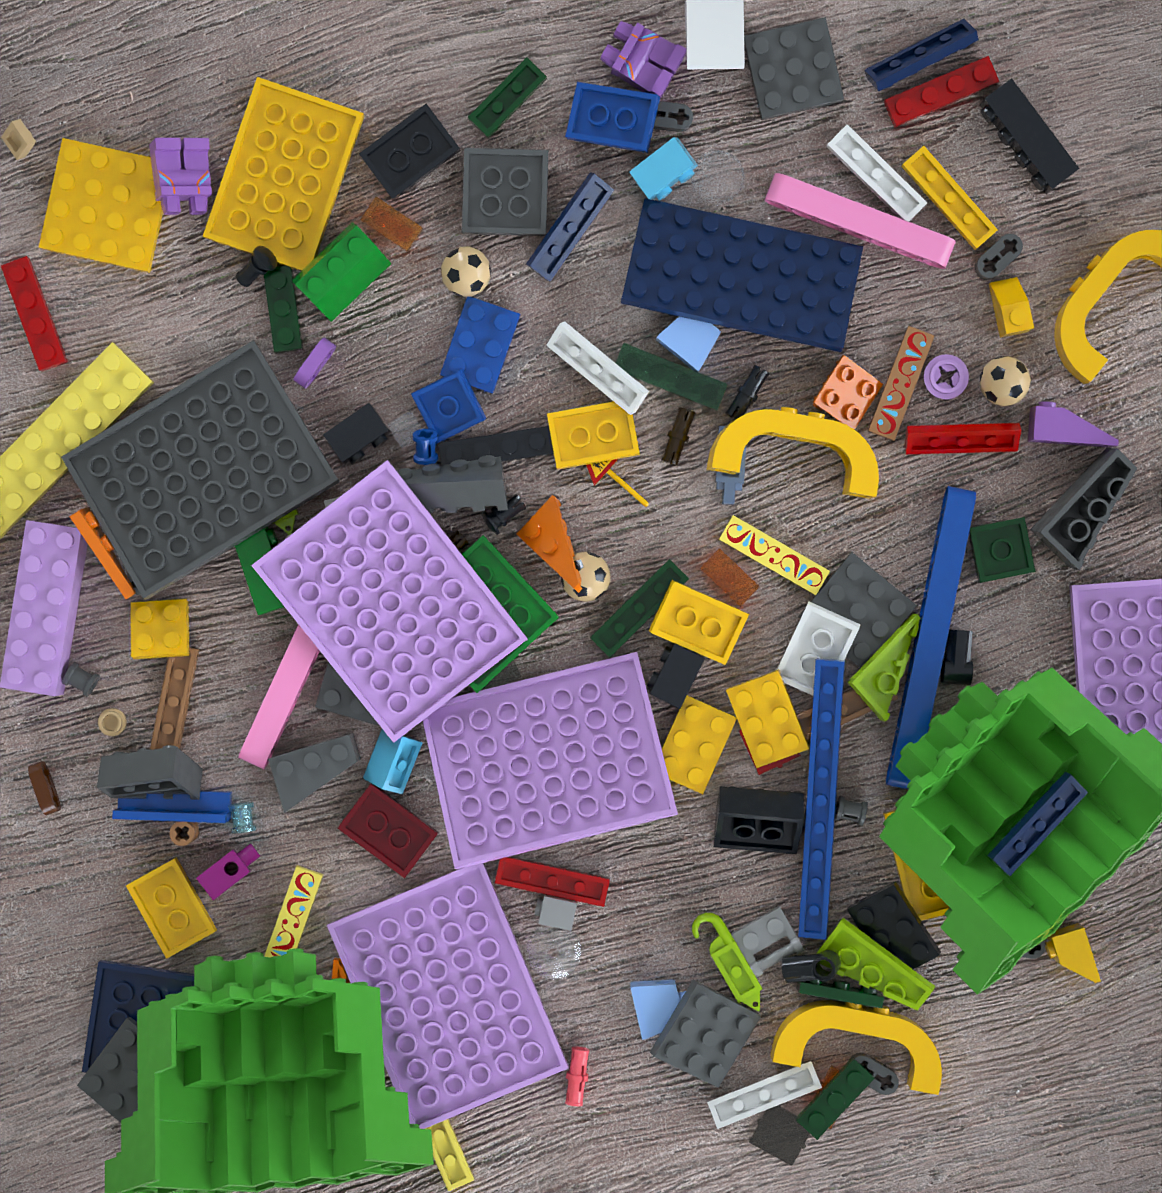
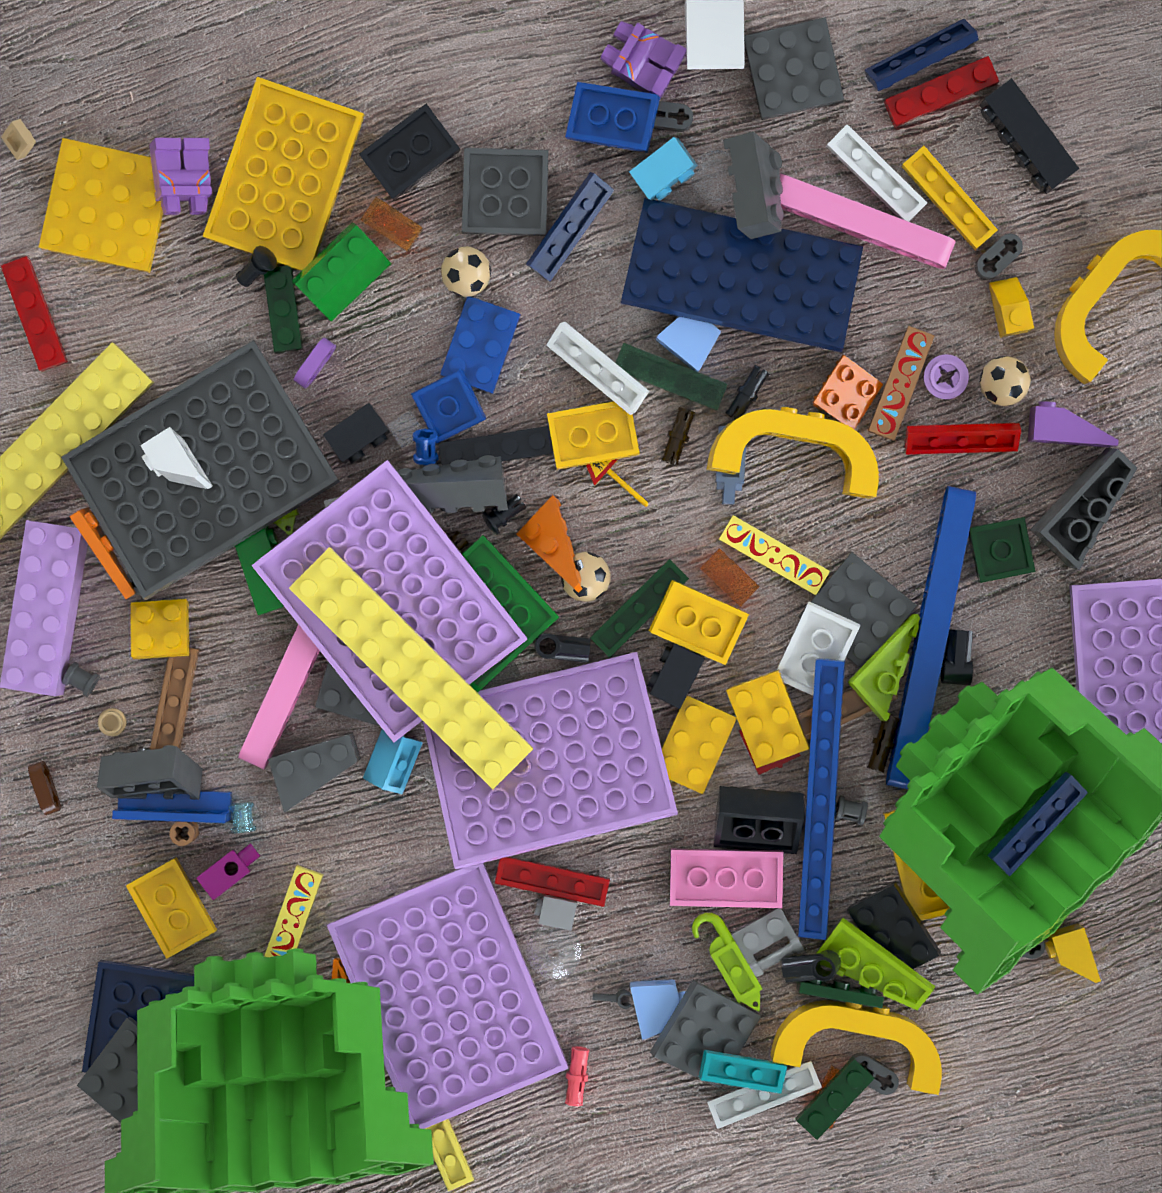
(174, 460): none -> white slope
(388, 830): dark red plate -> none
(411, 668): none -> light yellow plate
(507, 98): dark green plate -> none
(566, 648): none -> black piece
(614, 998): none -> dark grey hand
(726, 878): none -> bright pink plate
(742, 1071): none -> teal plate
(757, 185): none -> dark grey wedge
(780, 1134): clear smoke piece -> none
(883, 744): none -> dark brown pin

